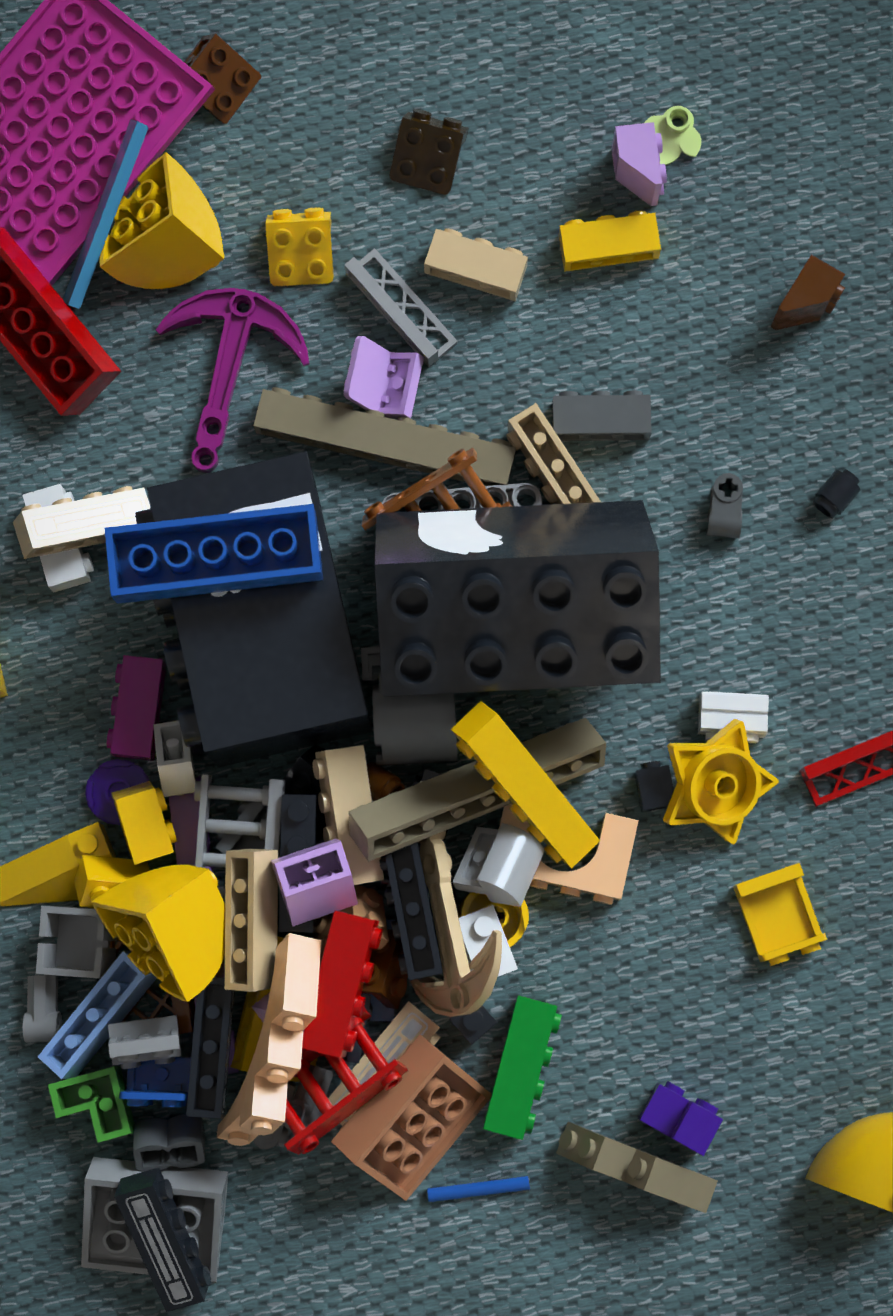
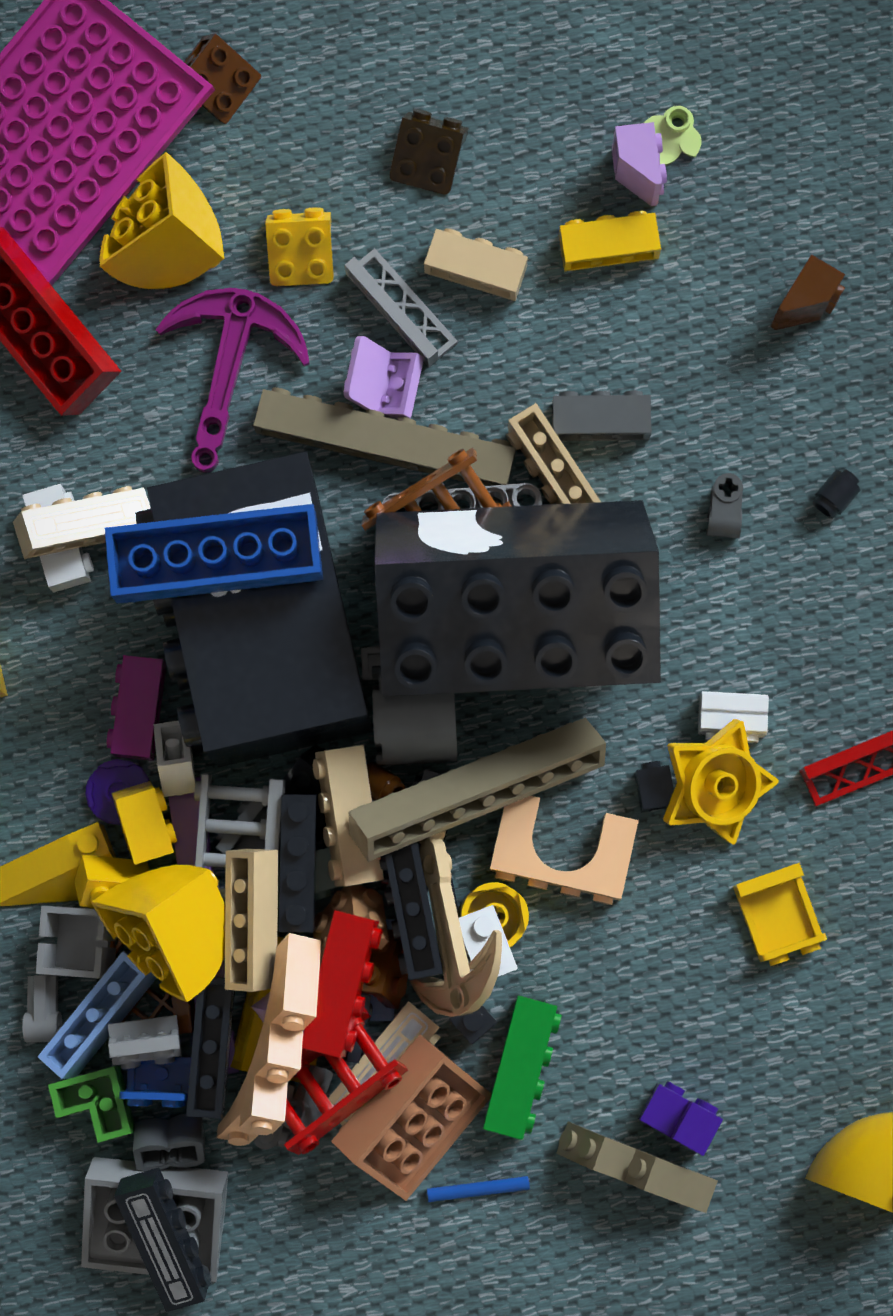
(105, 213): dark azure tile -> none
(315, 881): lavender slope -> none
(499, 864): light grey brick -> none
(525, 784): yellow brick -> none

